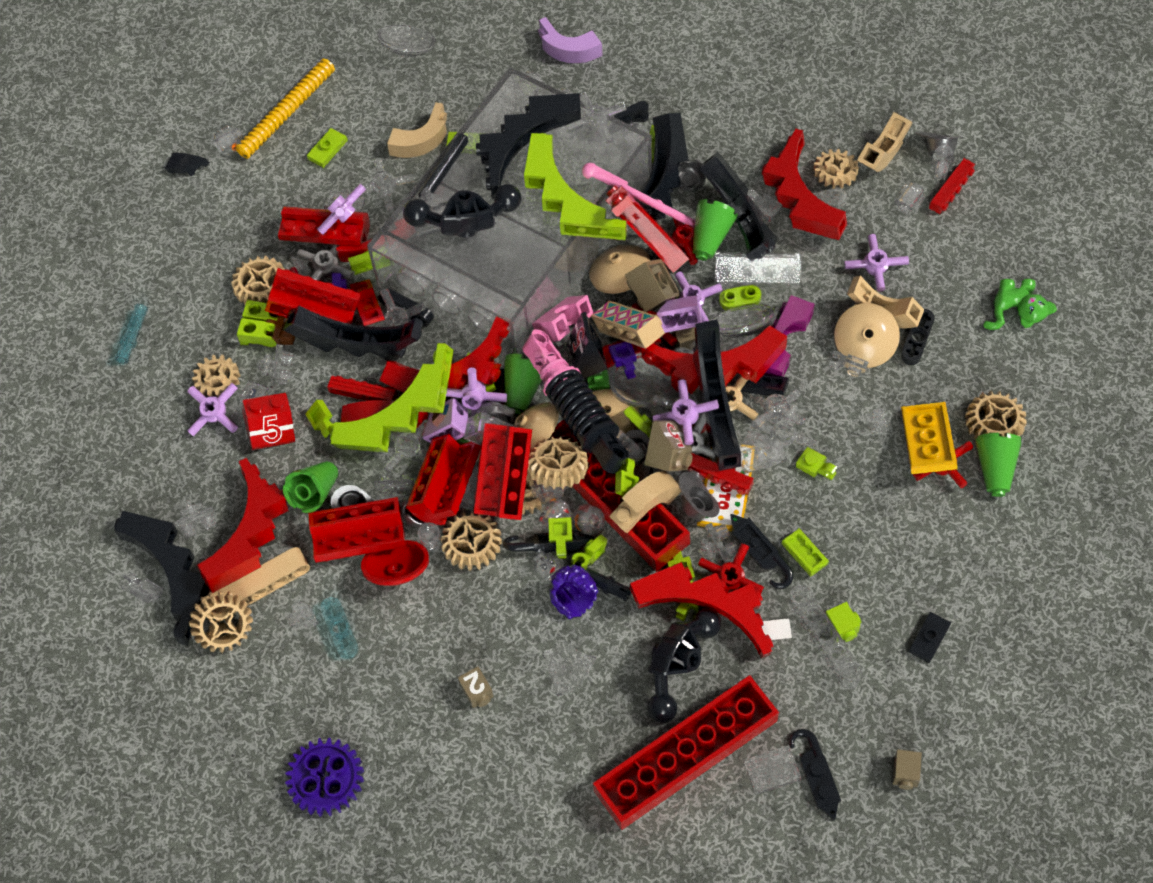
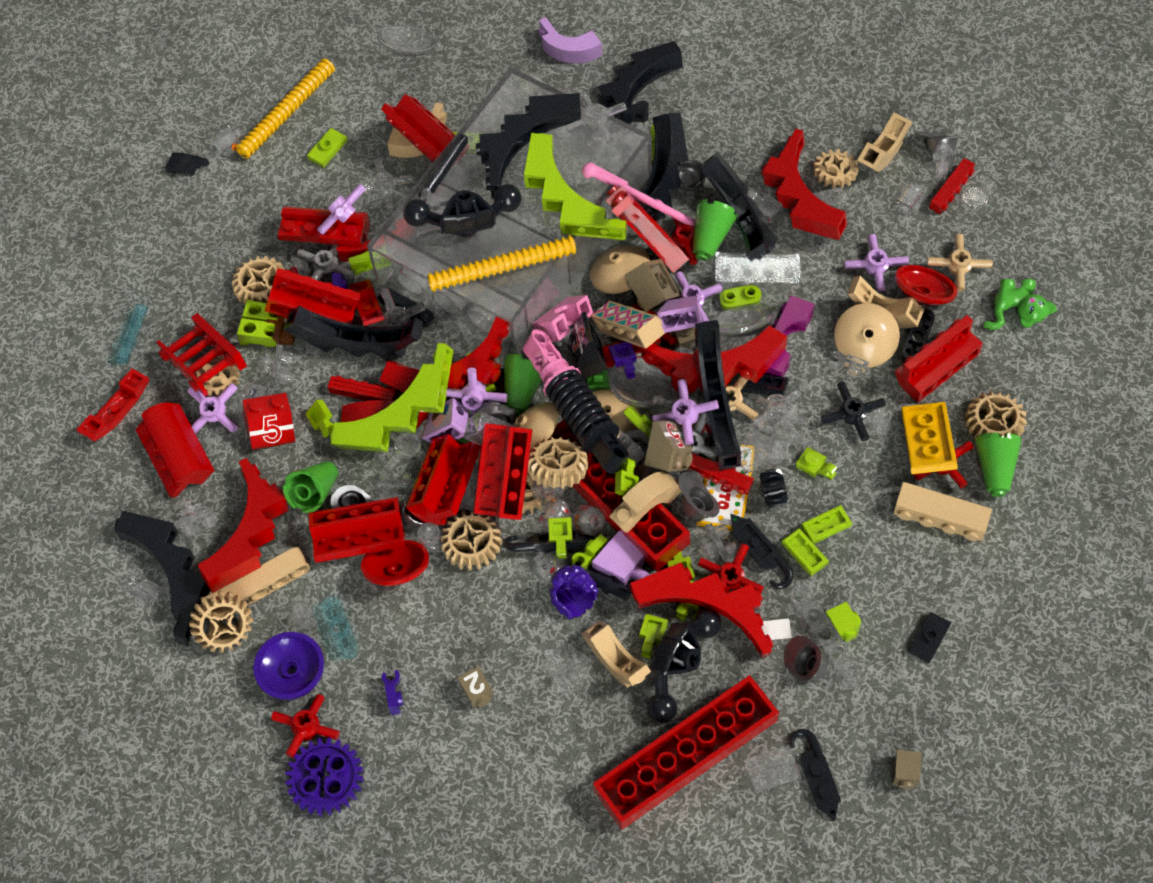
(116, 408): none -> red slope
(173, 447): none -> red brick
(210, 337): none -> red fence
(287, 652): none -> dark purple dish
(305, 725): none -> red bar
(394, 698): none -> dark purple plate
(419, 126): none -> red brick
(501, 263): none -> yellow piece
(614, 656): none -> tan arch
(620, 560): none -> lavender torso
(632, 79): none -> black arch
(652, 631): none -> lime plate
(773, 487): none -> black gear
(805, 659): none -> flat silver piece
(826, 524): none -> lime plate
(853, 411): none -> black bar
(925, 285): none -> red dish
(939, 359): none -> red brick
(942, 512): none -> tan brick
(959, 262): none -> tan bar
(977, 198): none -> clear plate

